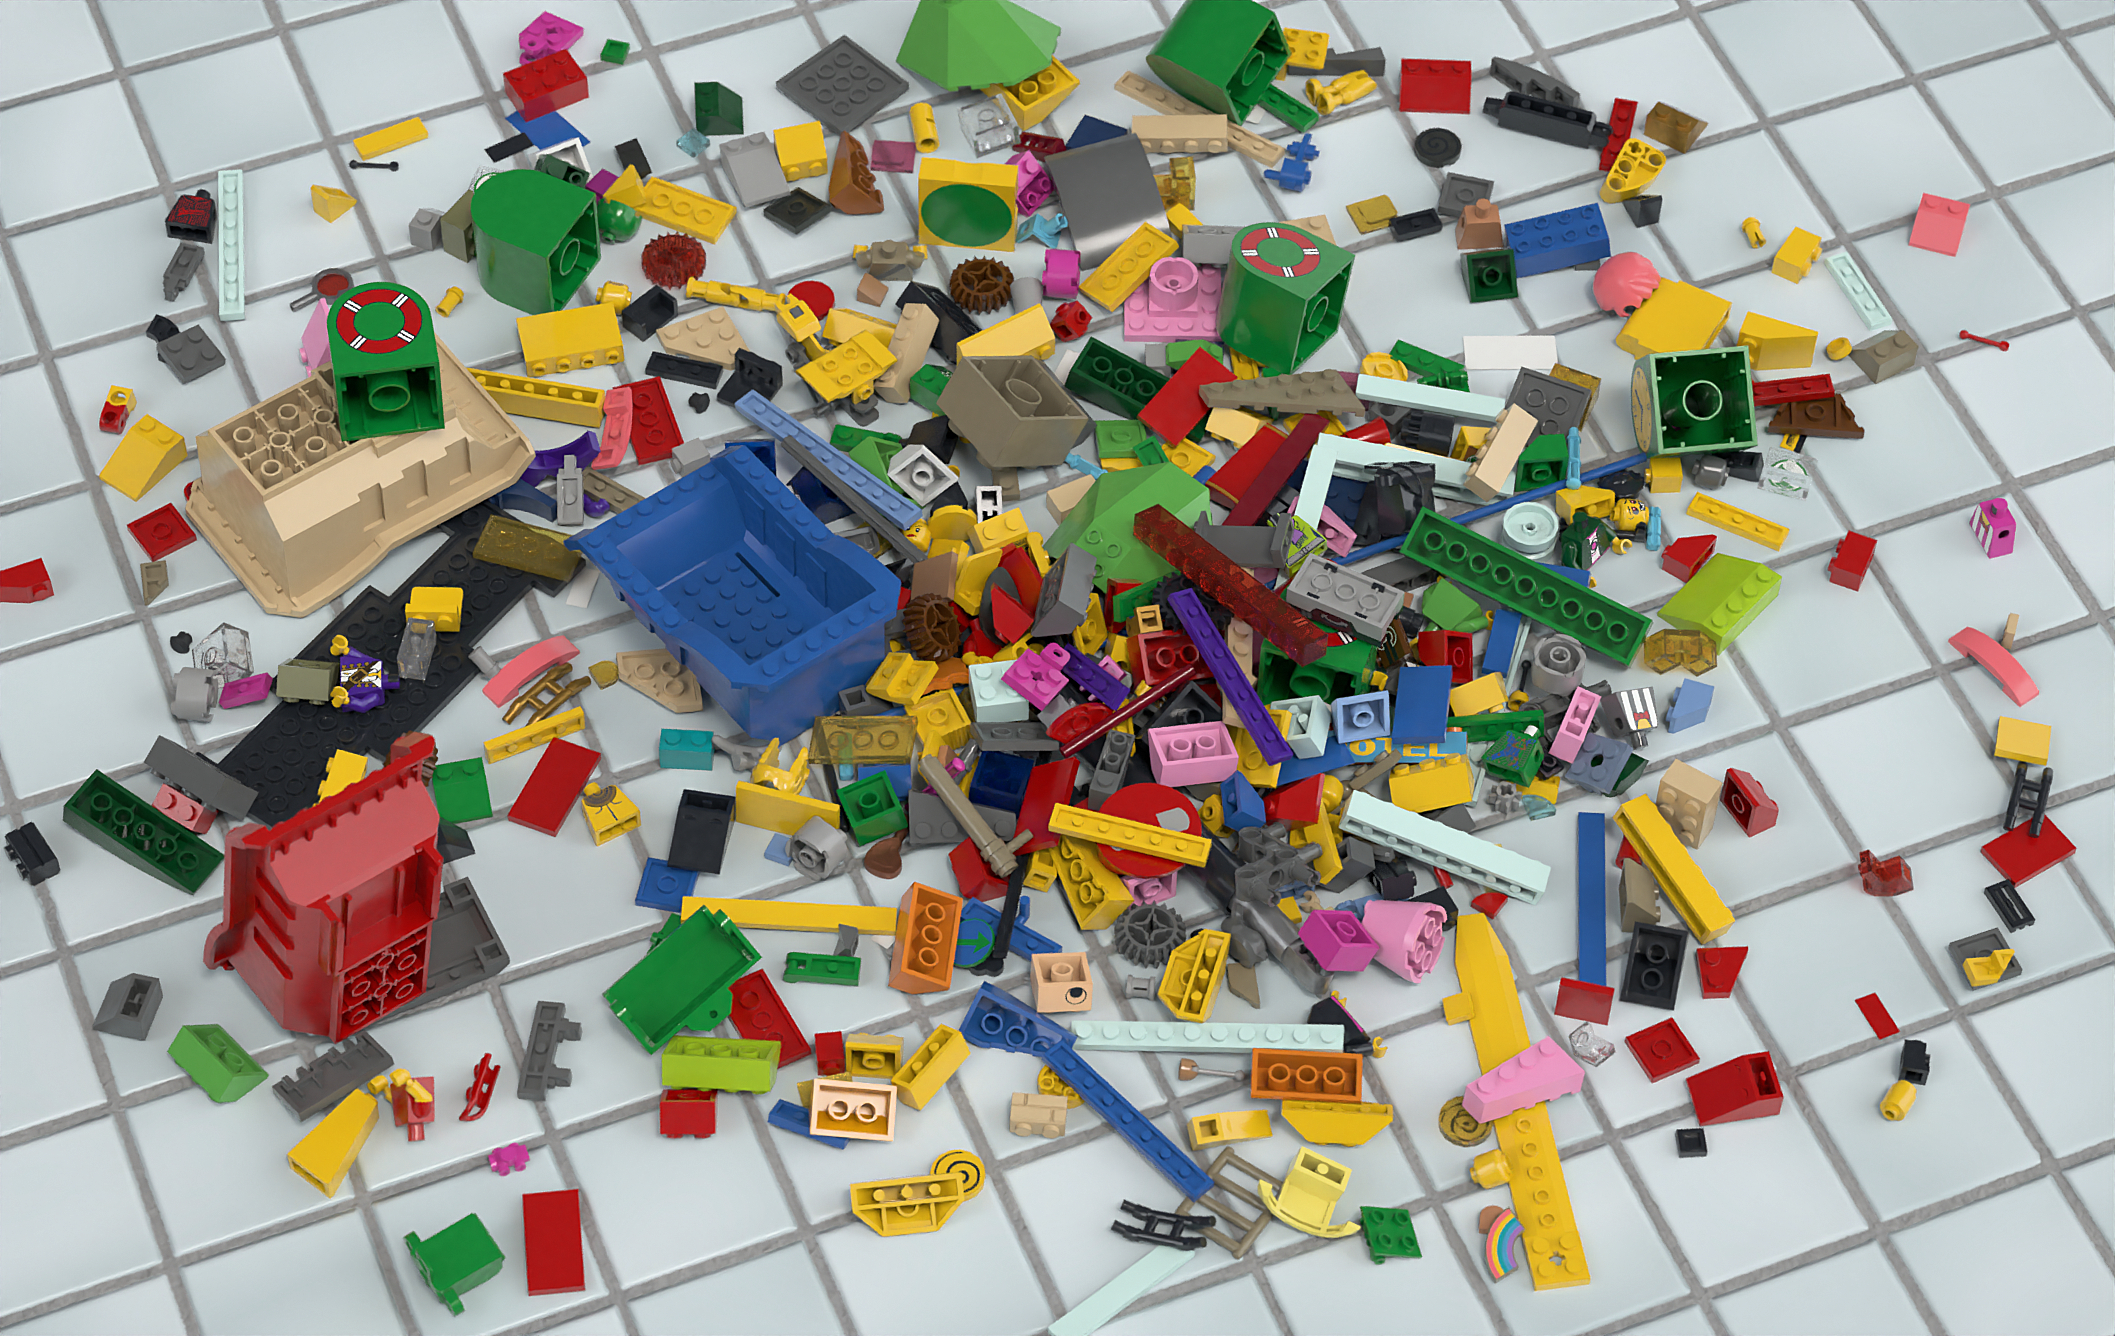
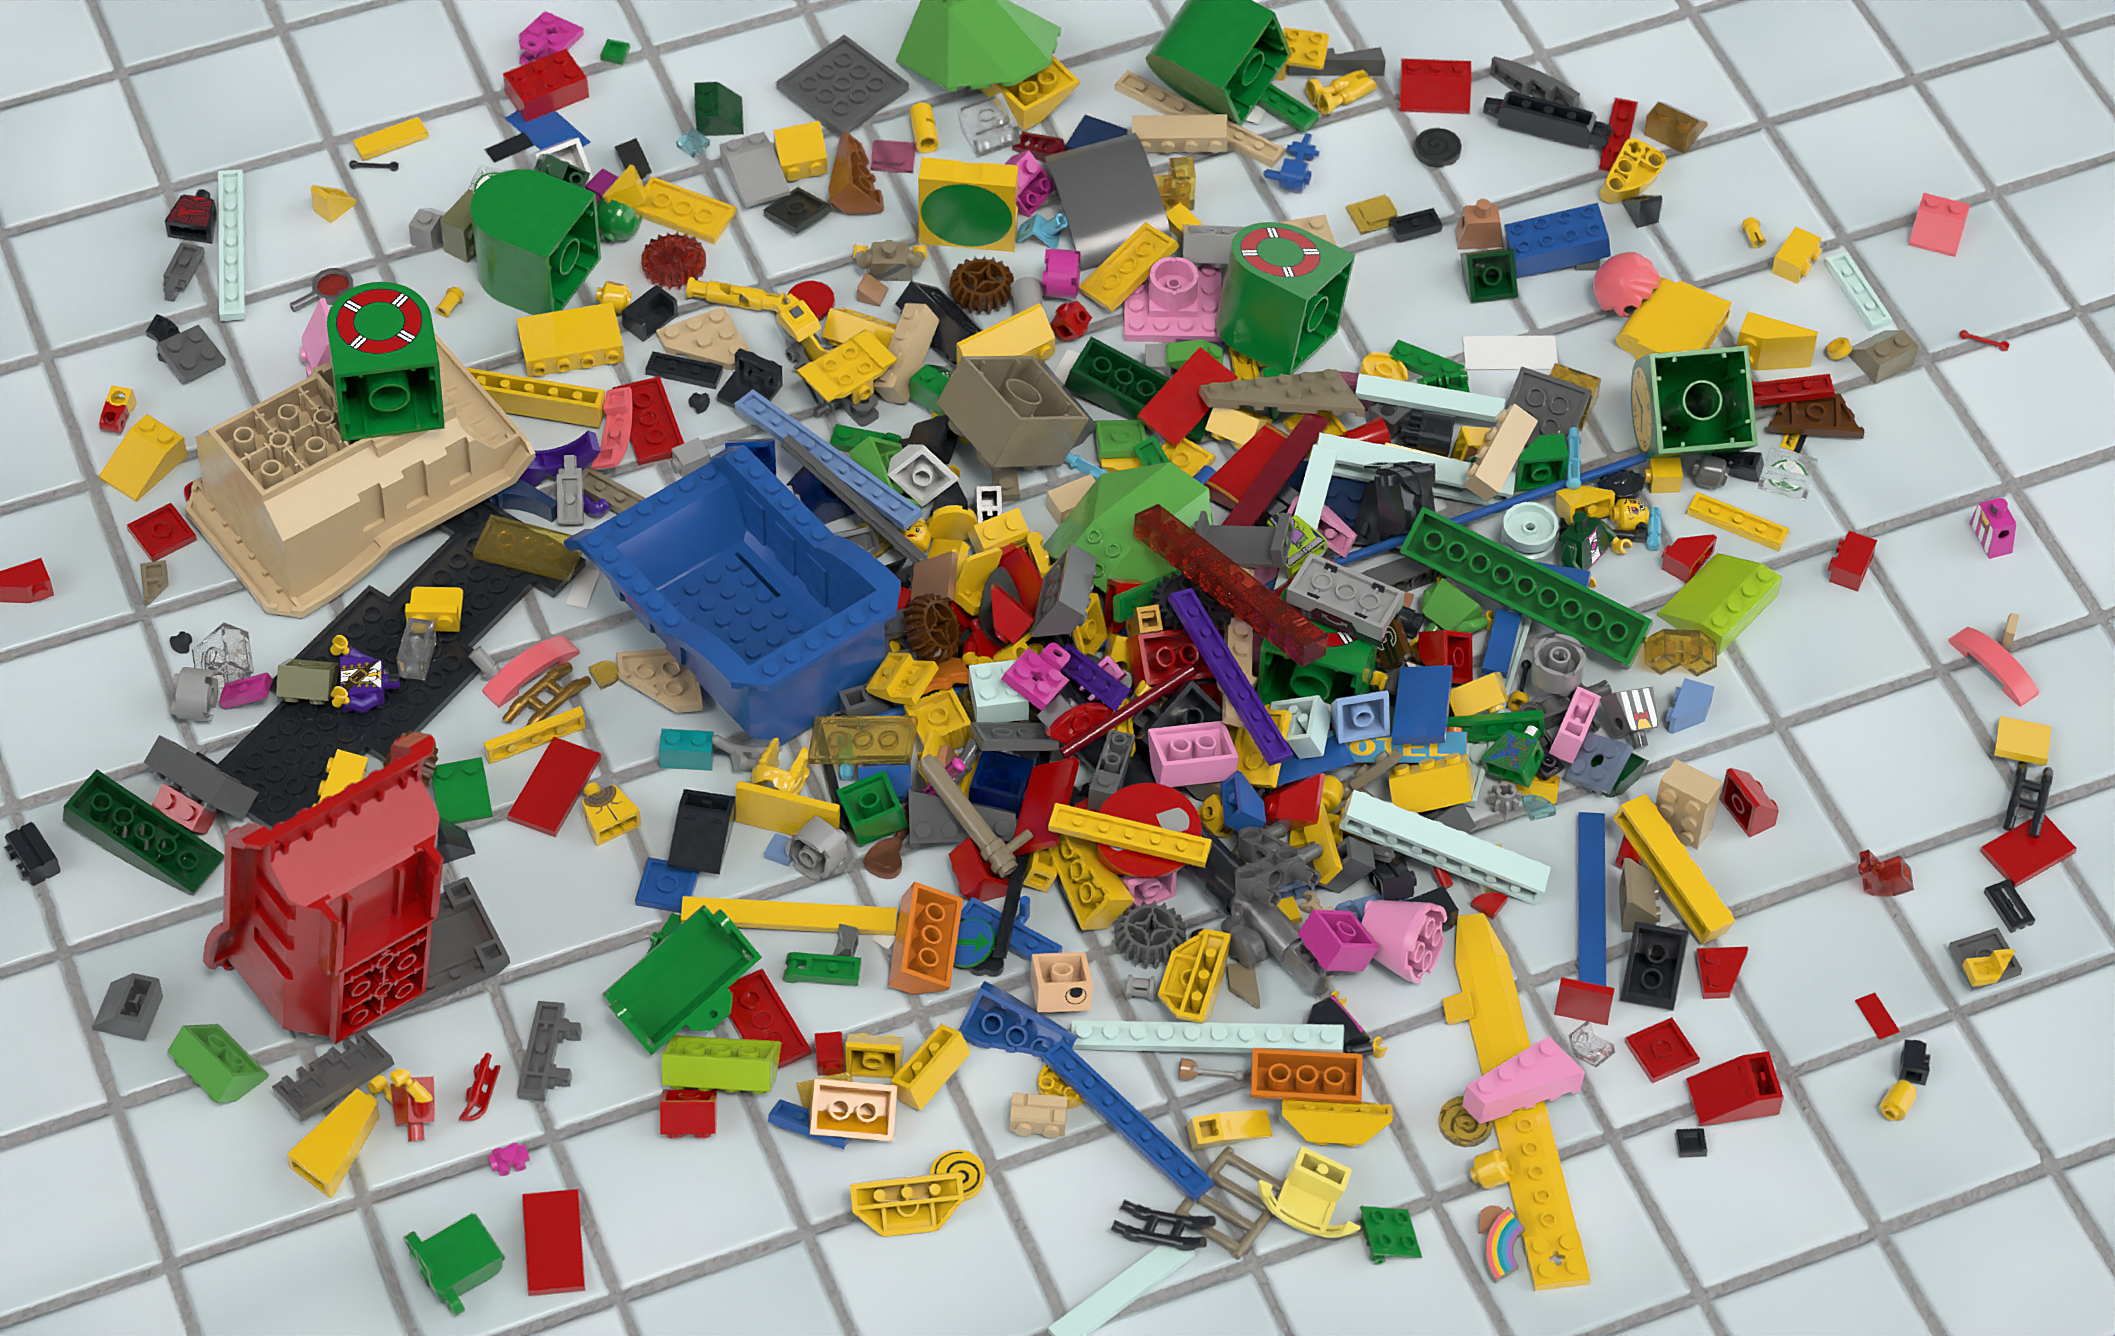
(1463, 191): dark grey plate -> none

